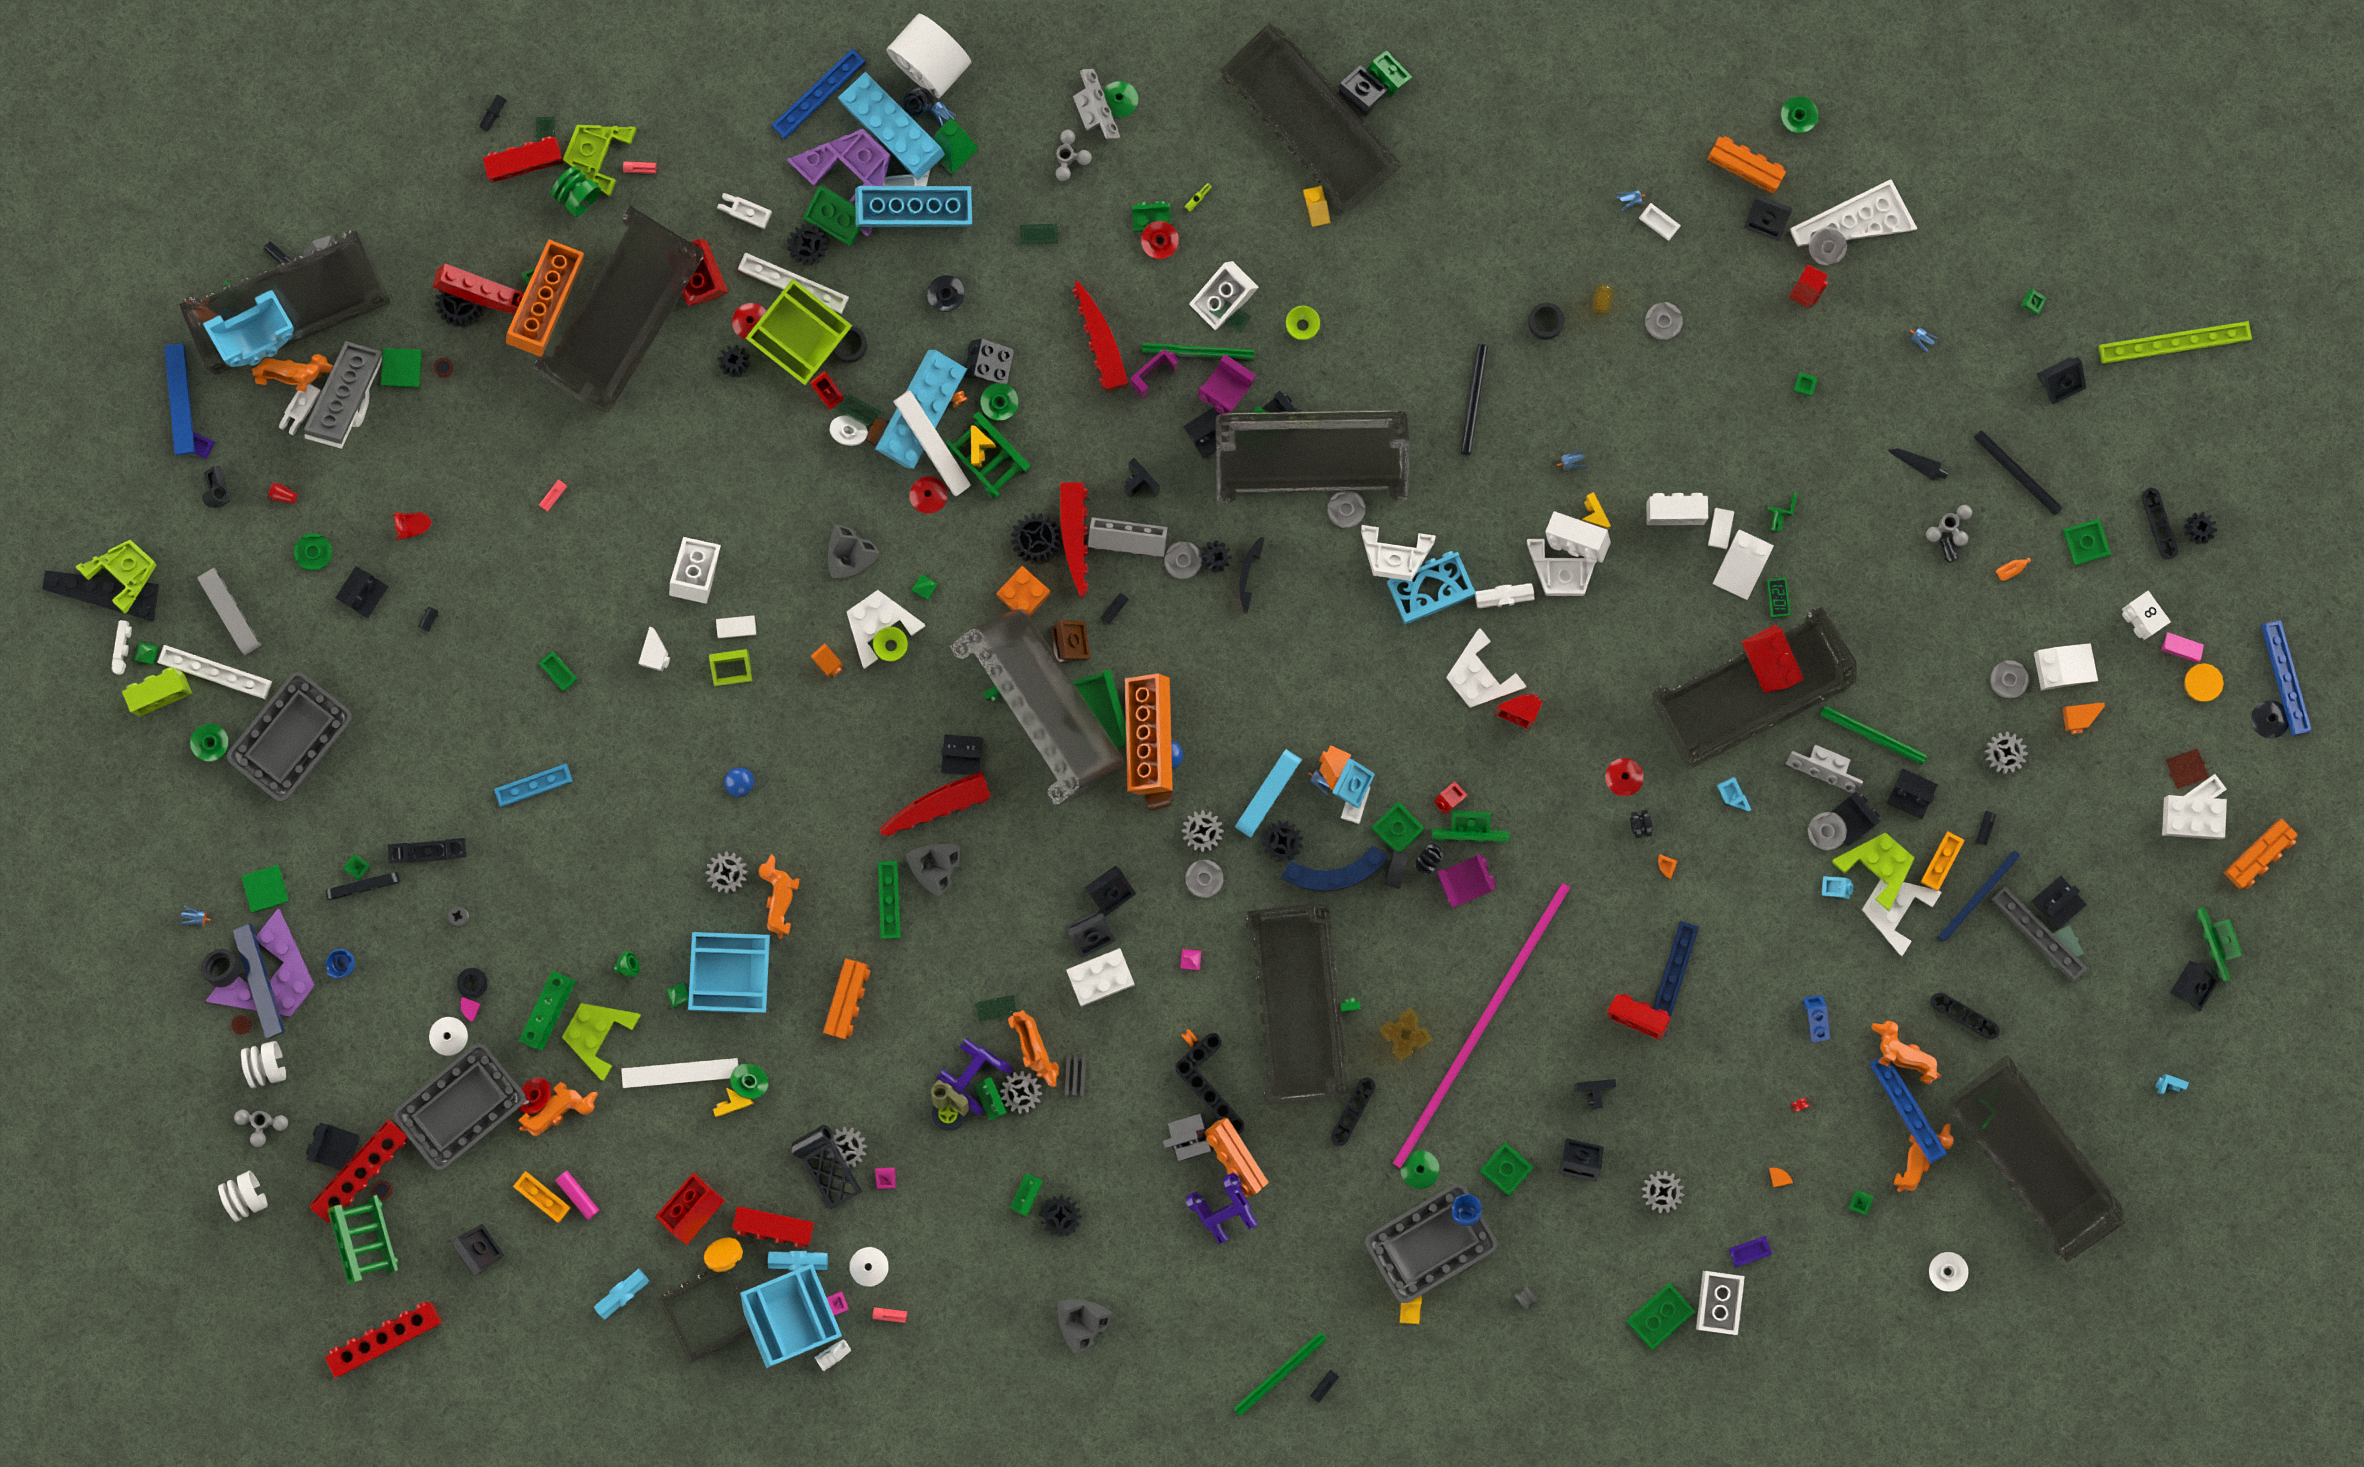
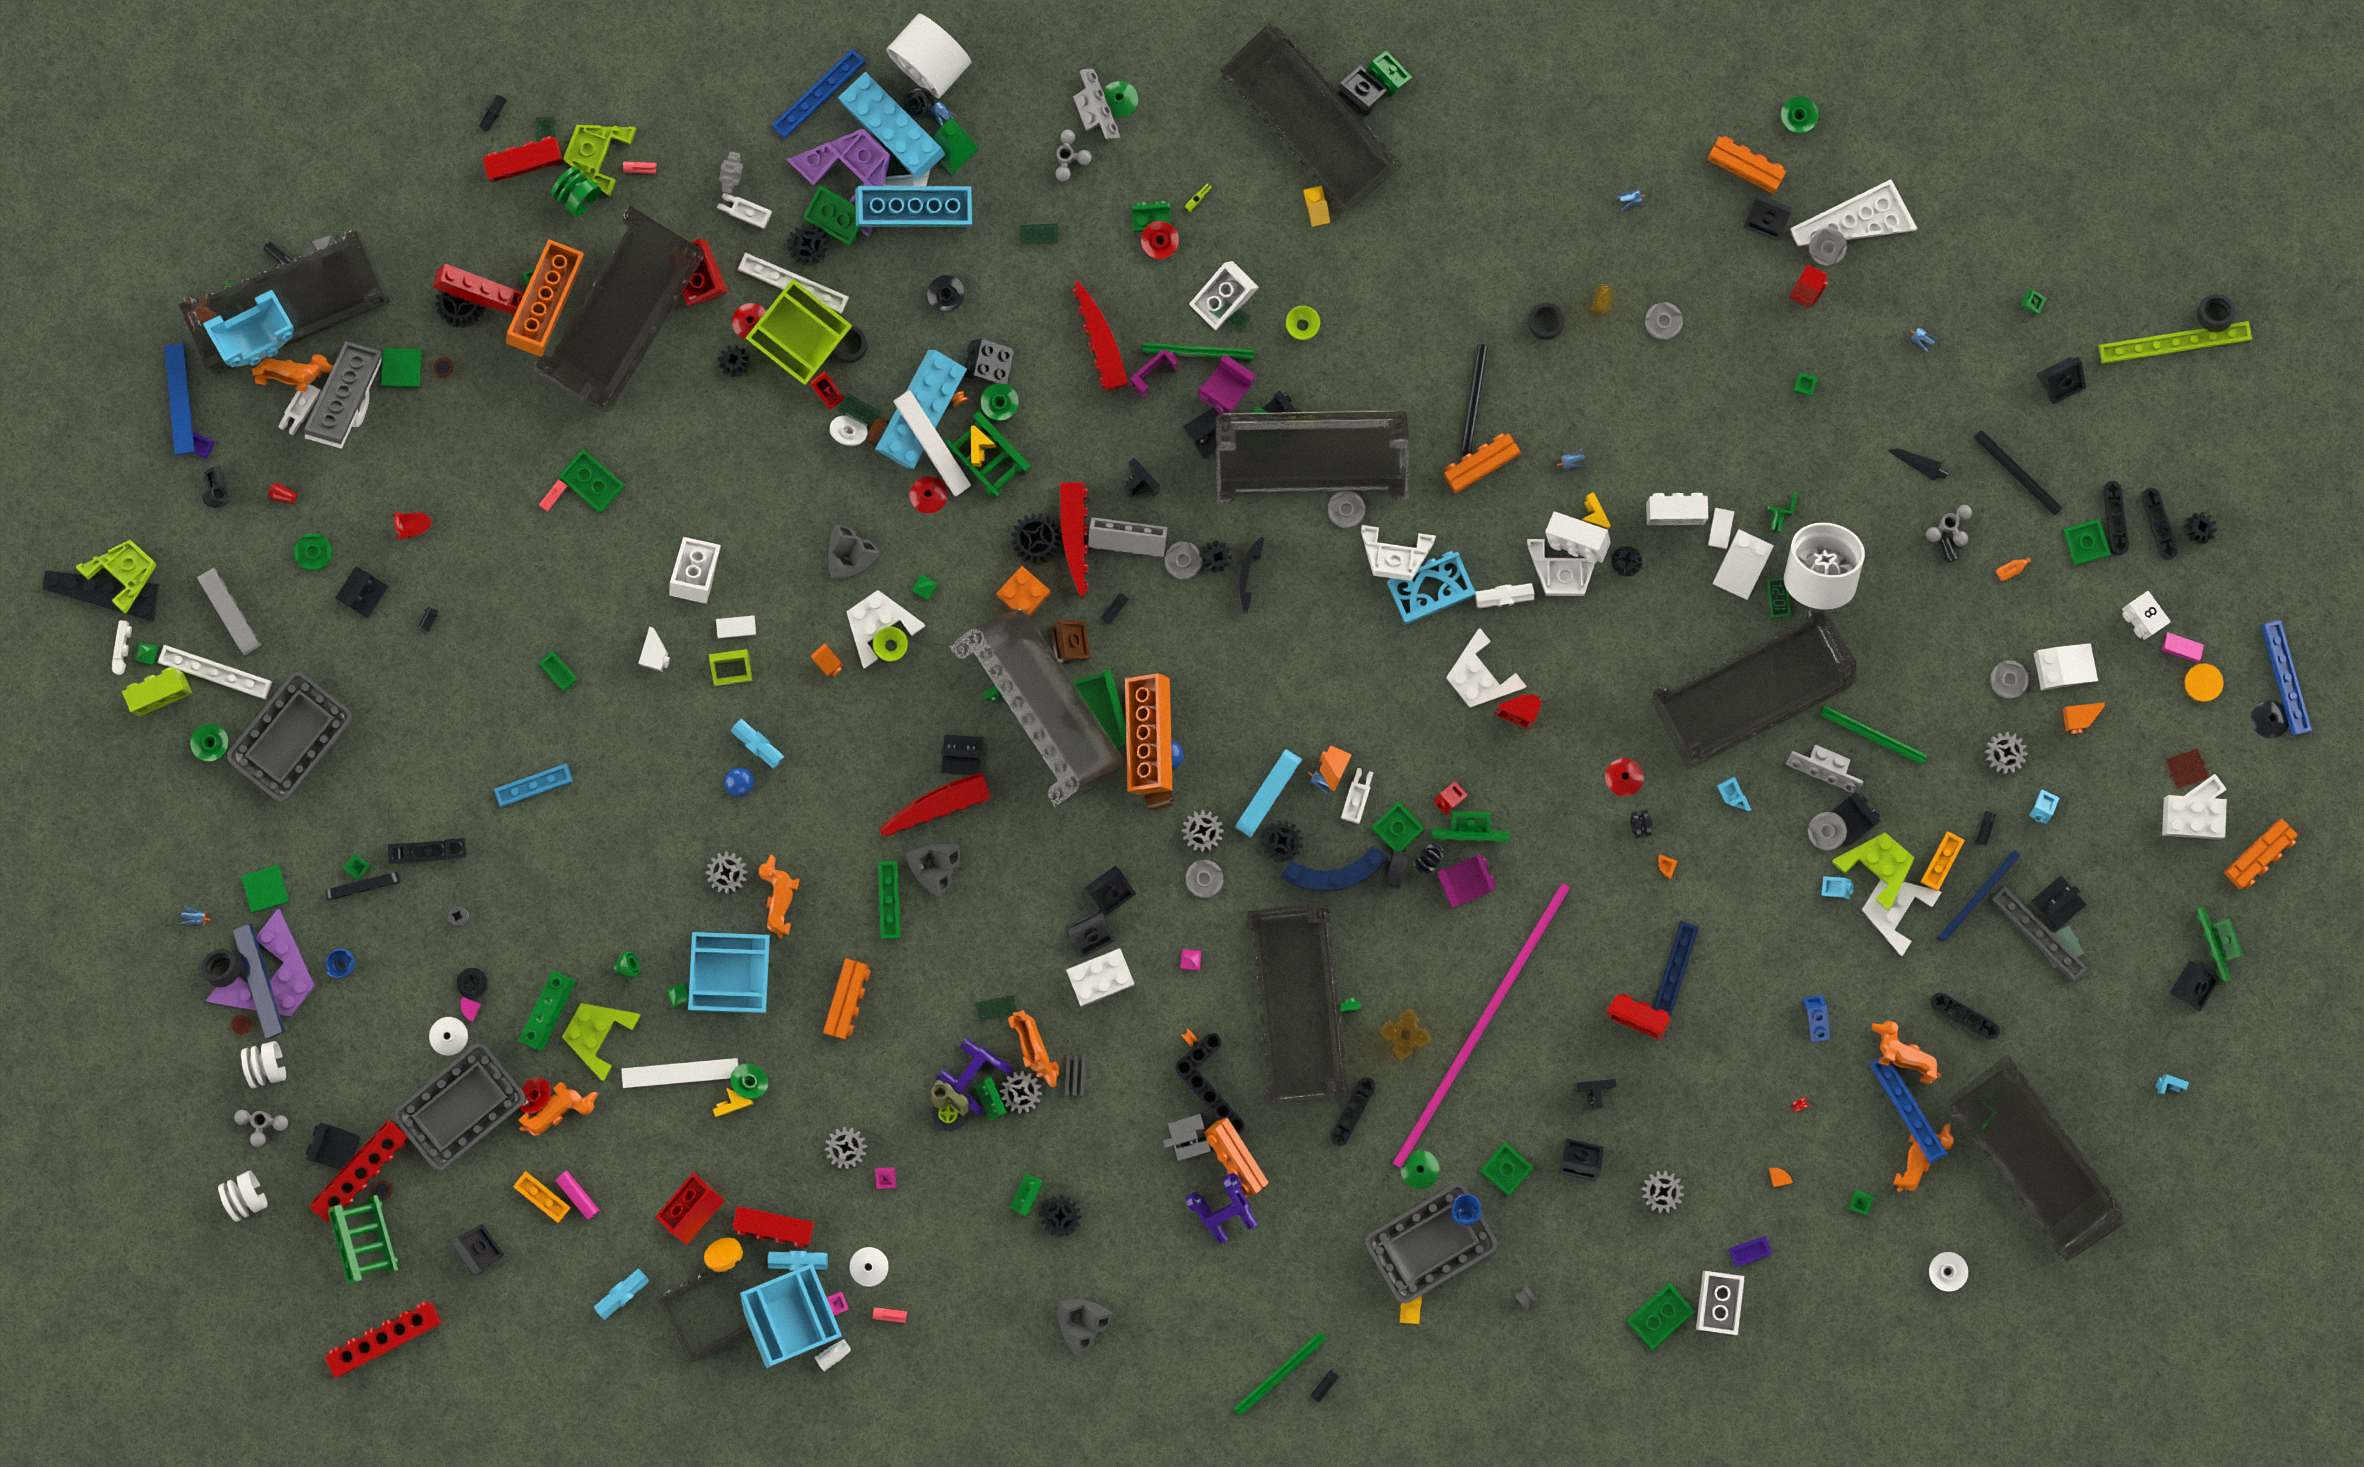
(591, 481): none -> green tile
(730, 172): none -> light grey gear
(757, 743): none -> medium azure piece
(818, 1142): black piece -> none
(1353, 783): medium azure tile -> none
(1481, 463): none -> orange brick
(1621, 553): none -> black gear
(1659, 222): white tile -> none
(1772, 659): red slope -> none
(1814, 567): none -> white wheel
(1912, 793): black bracket -> none
(2044, 807): none -> medium azure bracket
(2112, 518): none -> black beam
(2209, 324): none -> black tyre

